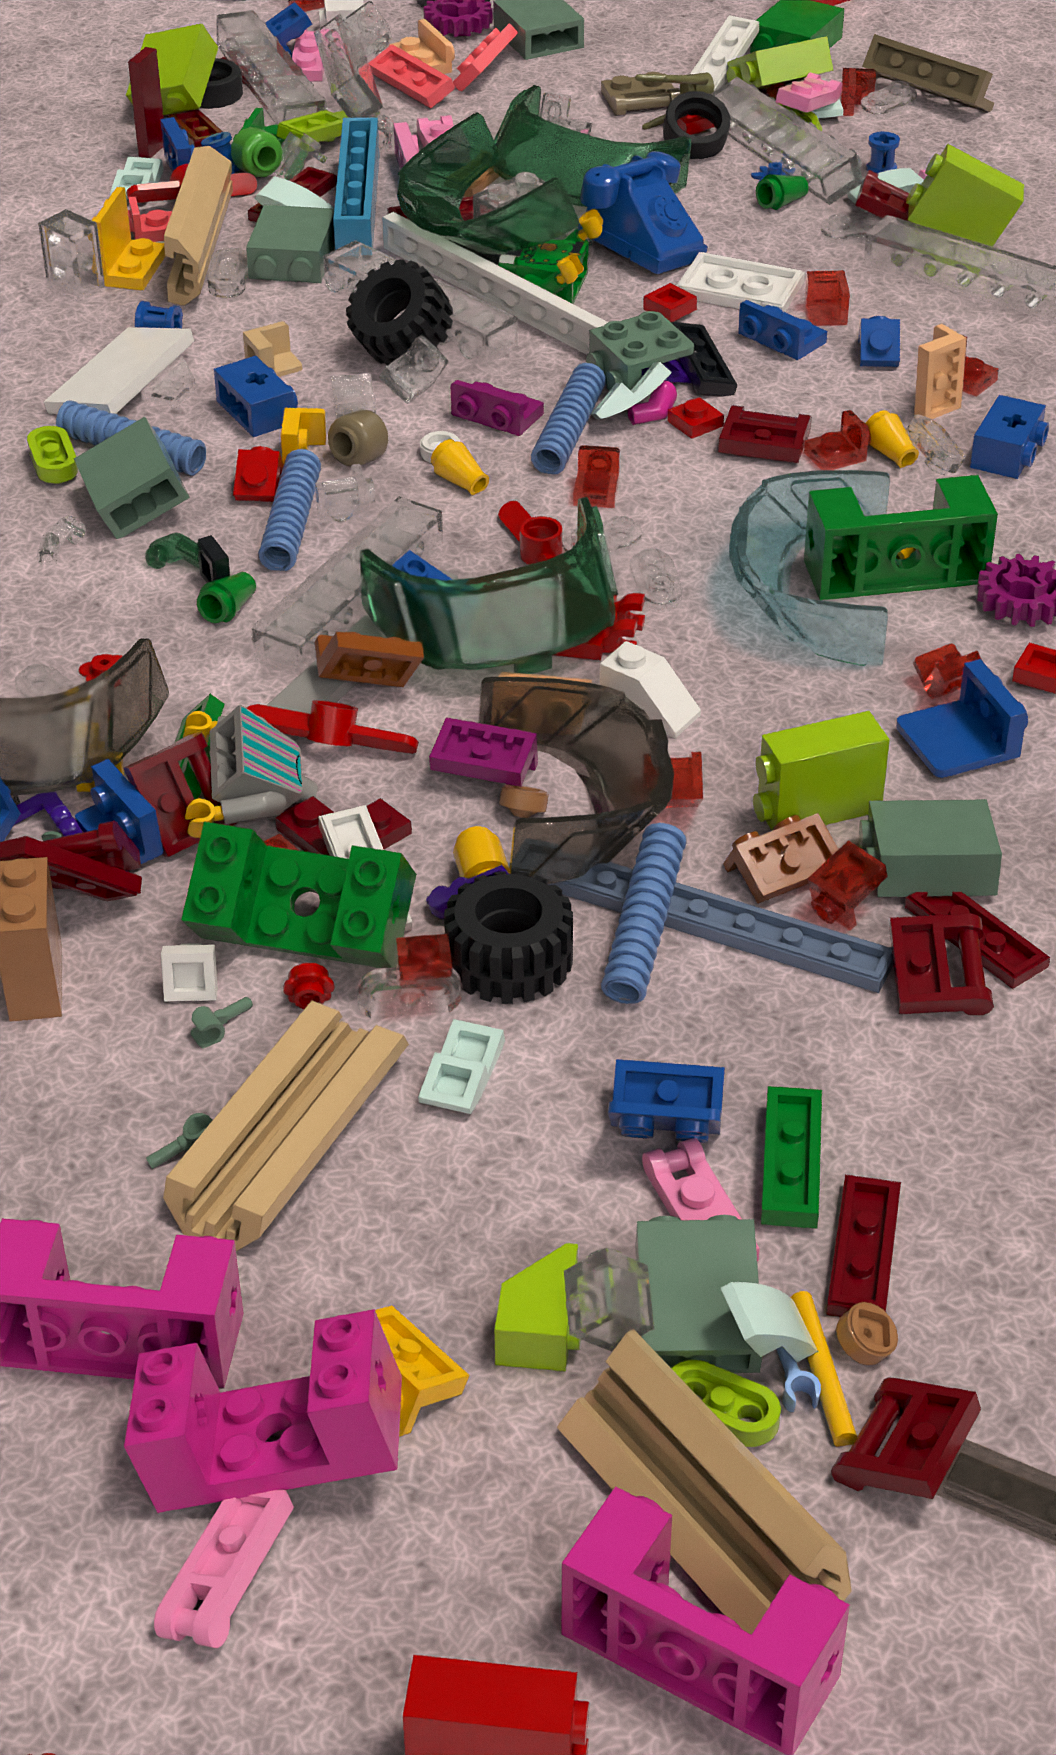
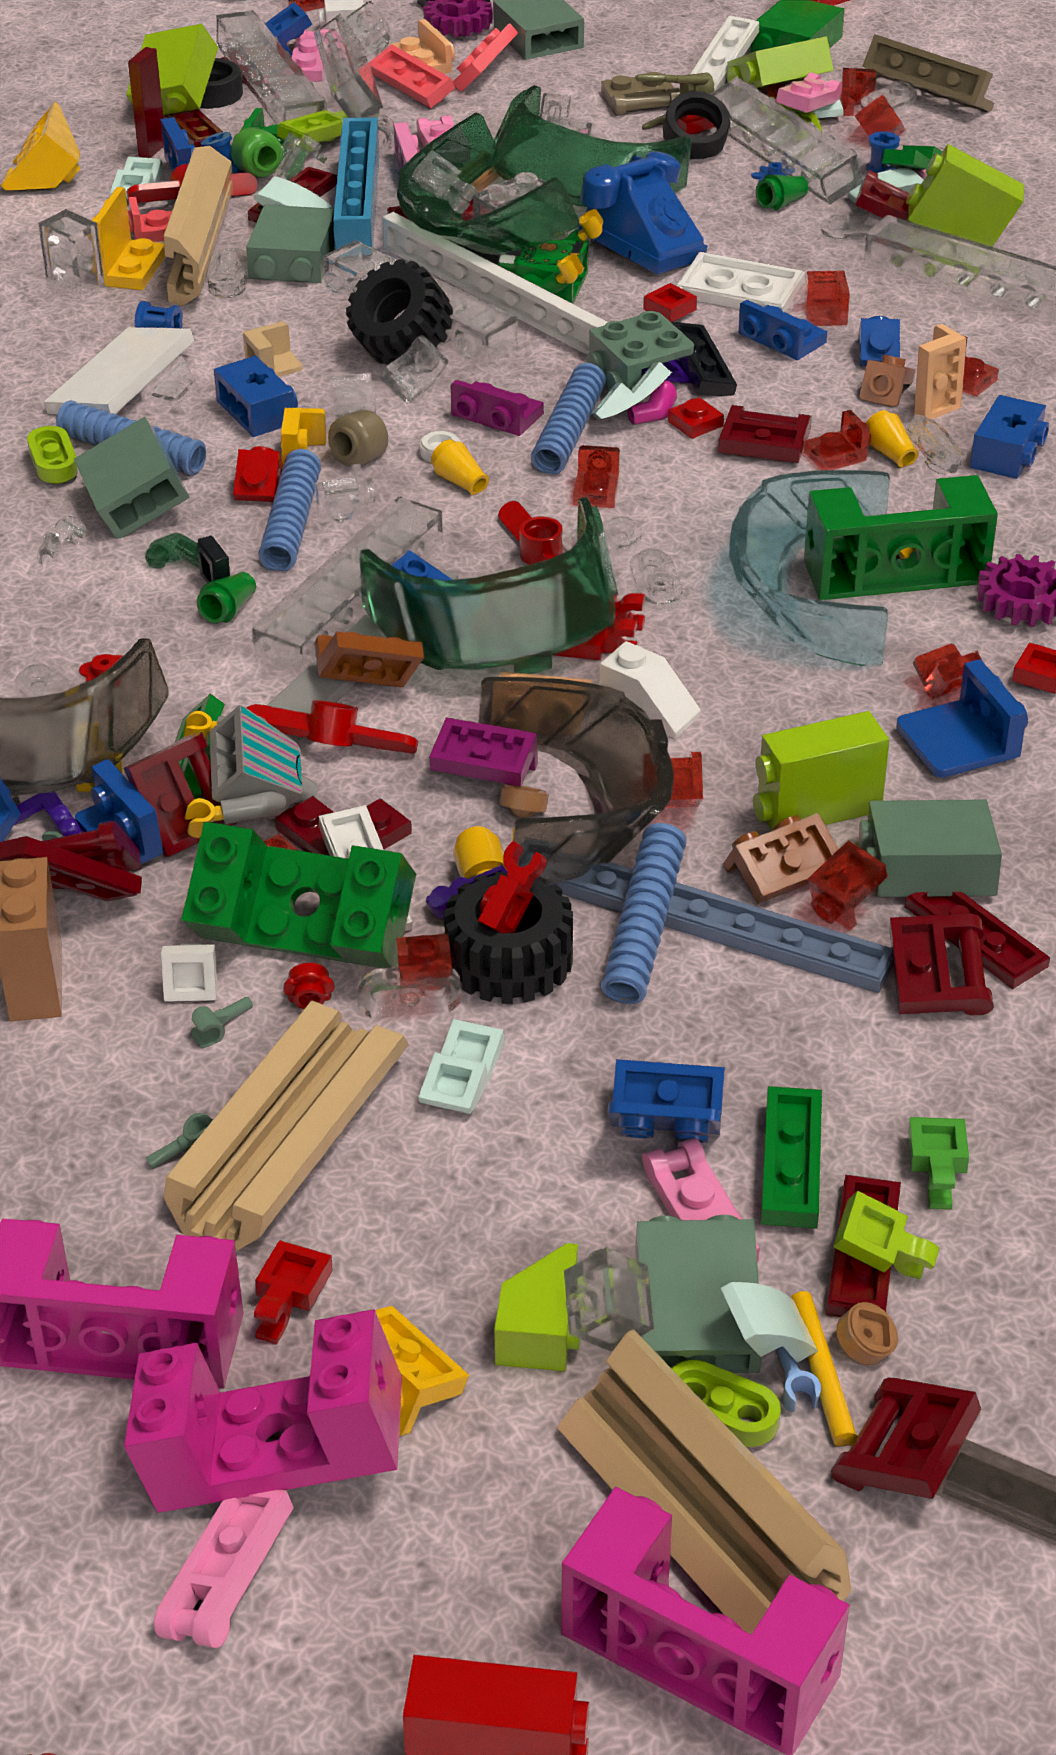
(46, 155): none -> yellow wedge
(288, 1280): none -> red plate
(442, 178): none -> clear plate
(508, 899): none -> red plate
(878, 1238): none -> lime plate
(879, 117): none -> clear red panel
(885, 380): none -> nougat bracket
(910, 156): none -> green slope
(941, 1150): none -> bright green plate

